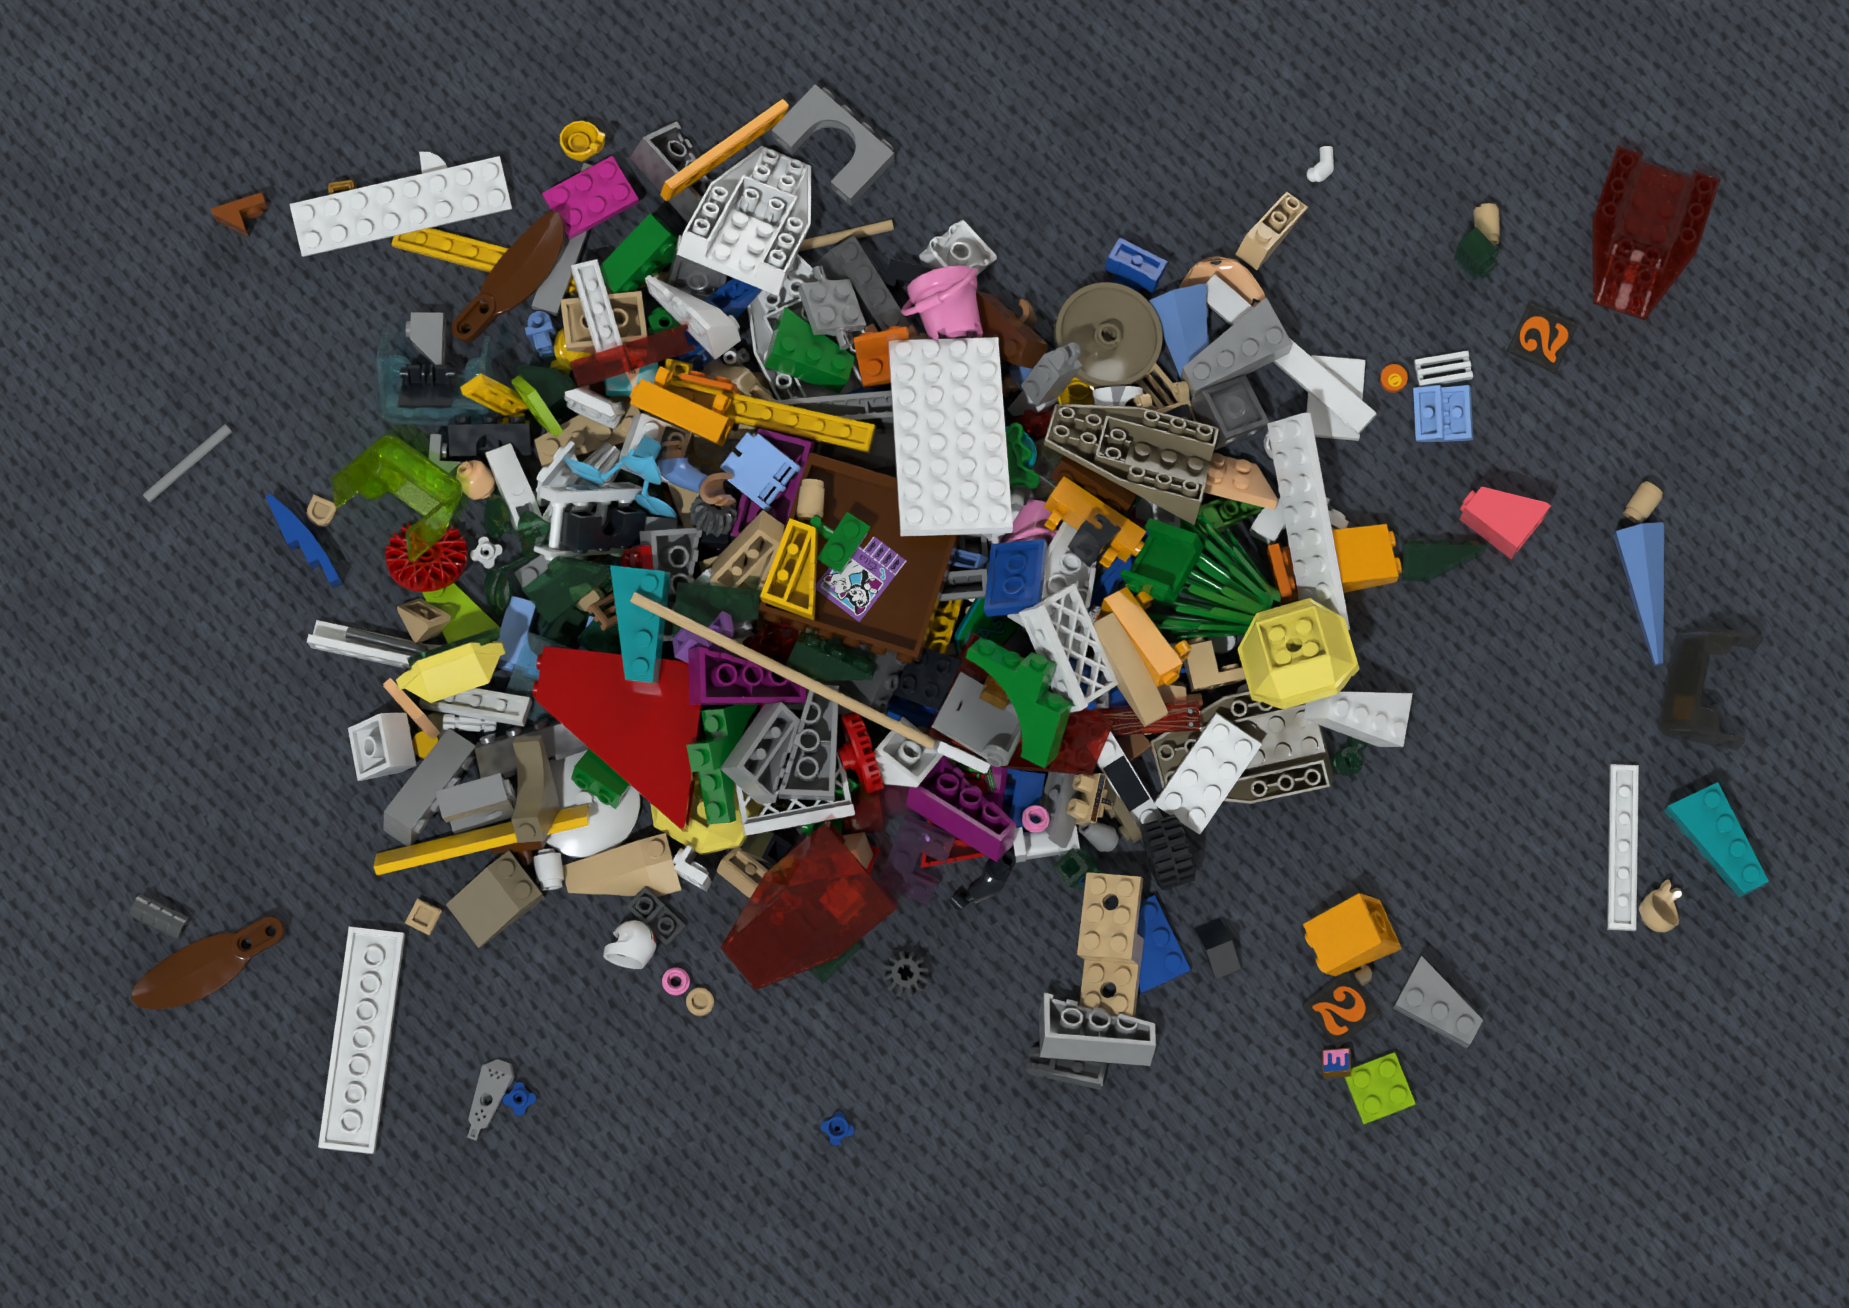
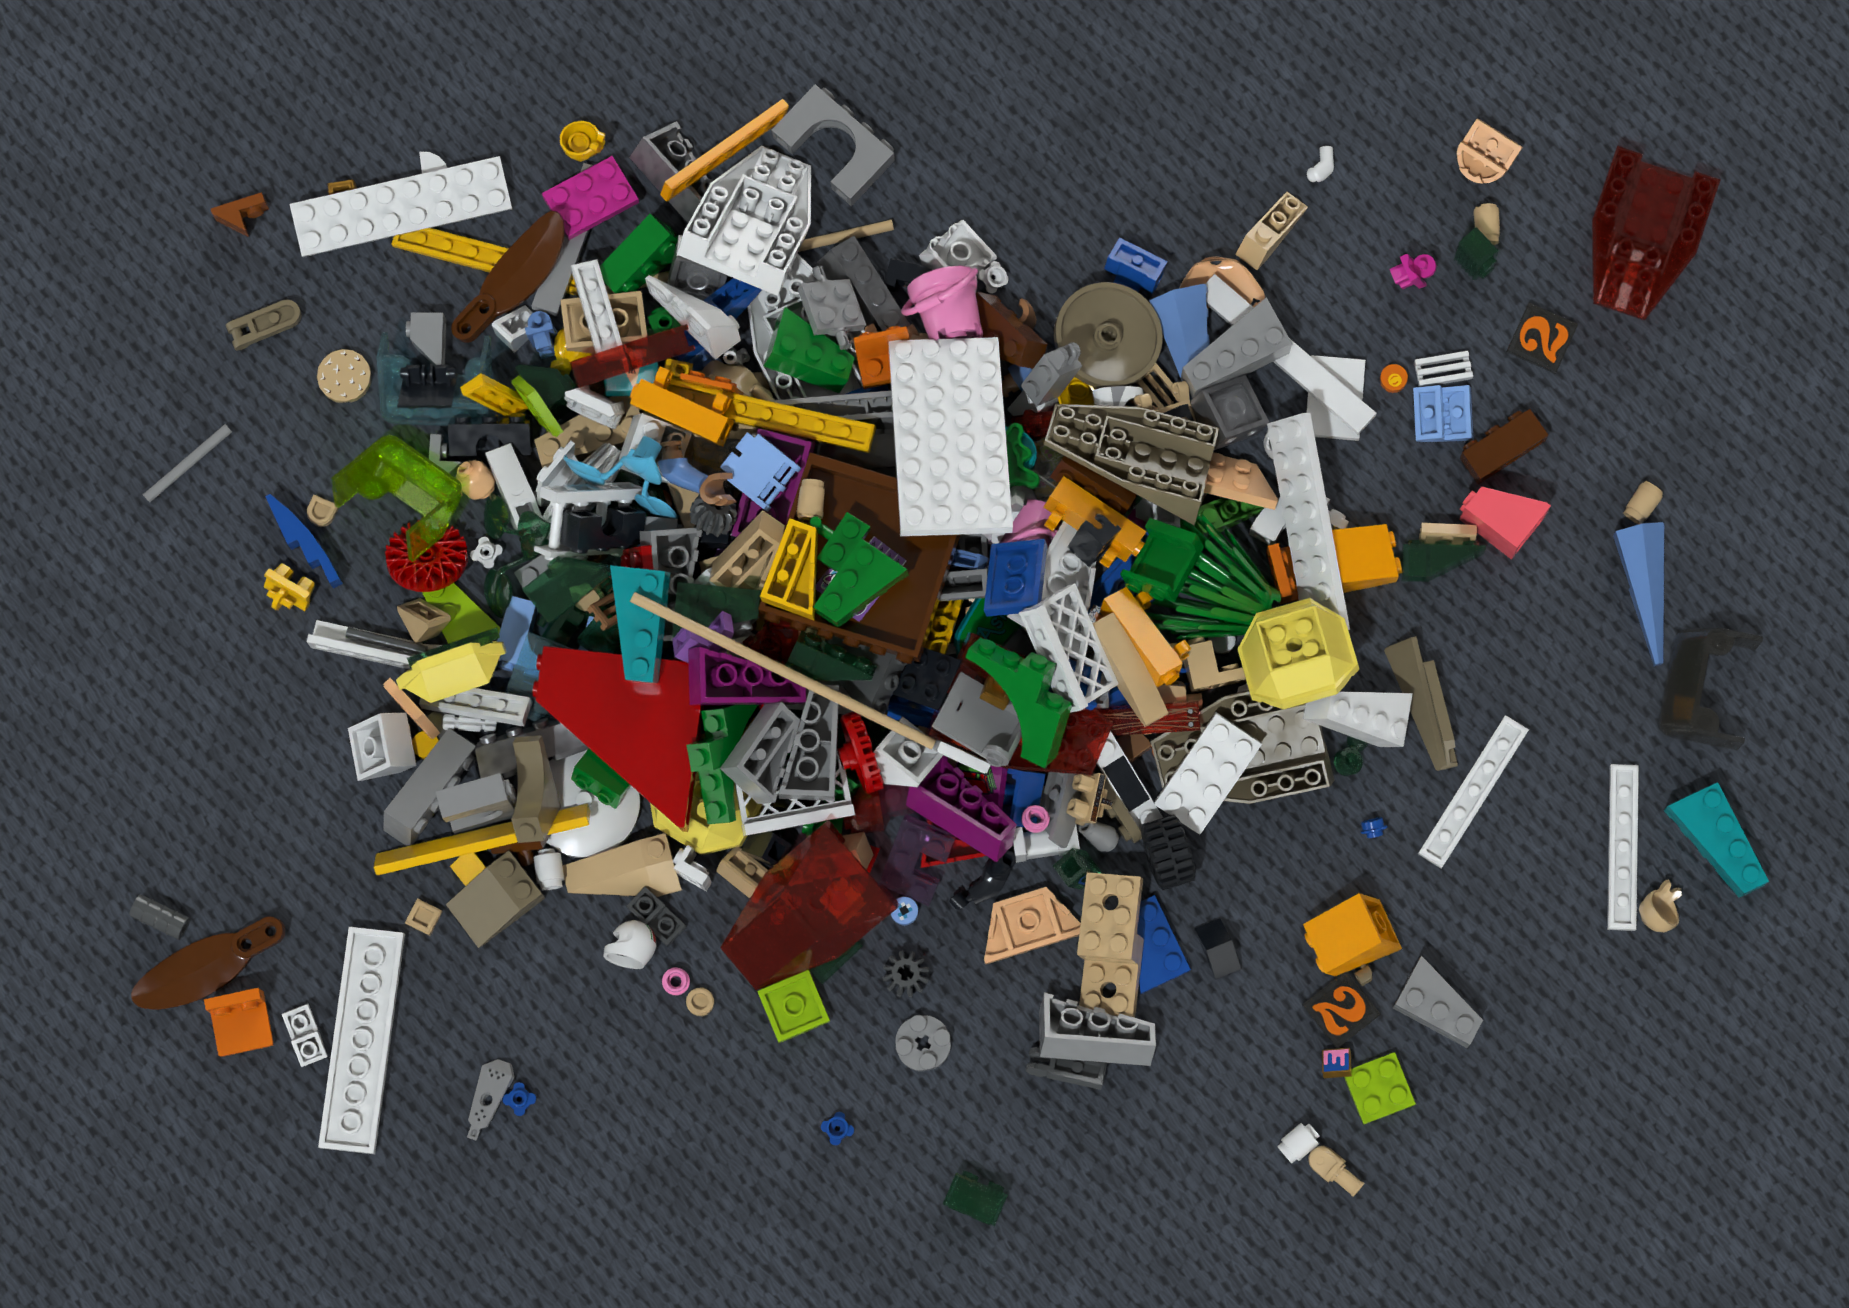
(240, 1021): none -> orange bracket
(264, 323): none -> dark tan plate
(285, 591): none -> yellow hips
(304, 1035): none -> white slope
(344, 376): none -> tan tile
(467, 867): none -> yellow slope
(512, 328): none -> white slope
(793, 1006): none -> lime plate
(857, 583): none -> green wedge
(906, 912): none -> light blue tile
(927, 1058): none -> light grey plate
(975, 1198): none -> clear green brick
(1000, 277): none -> white plate
(1028, 924): none -> light nougat wing
(1299, 1142): none -> white brick
(1332, 1168): none -> tan arm
(1373, 827): none -> blue plate
(1413, 271): none -> dark pink hips
(1427, 700): none -> dark tan wedge
(1451, 532): none -> tan tile
(1473, 791): none -> white tile
(1486, 153): none -> light nougat slope
(1503, 445): none -> reddish brown brick

